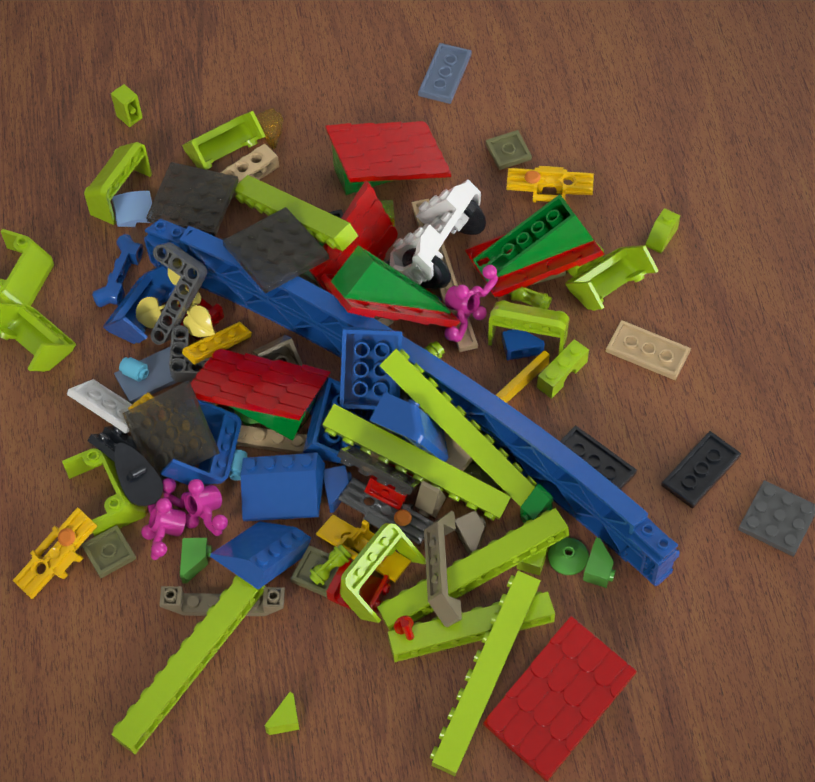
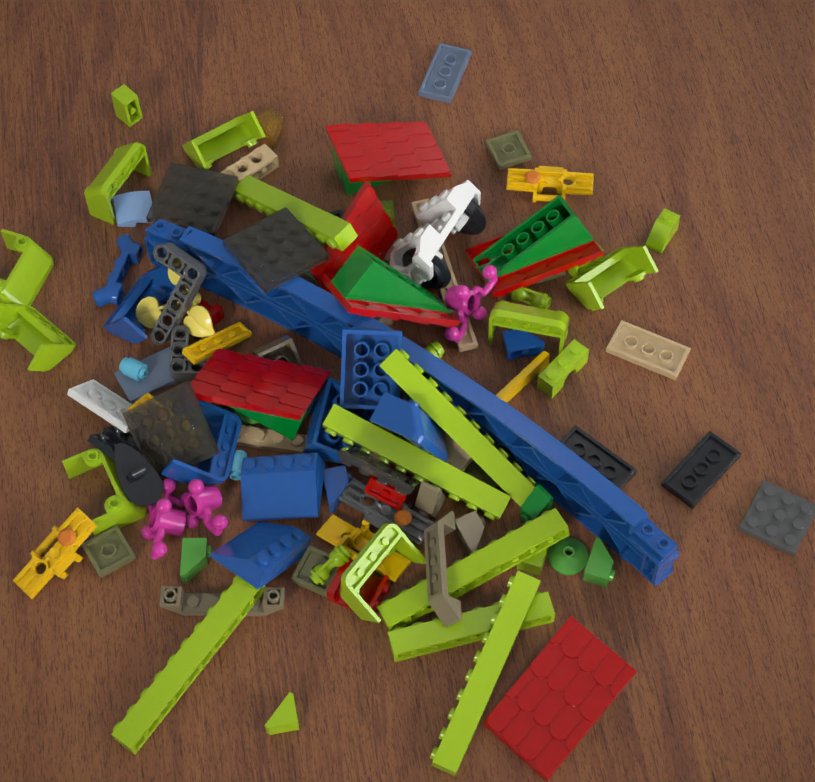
(404, 626): red plate -> none

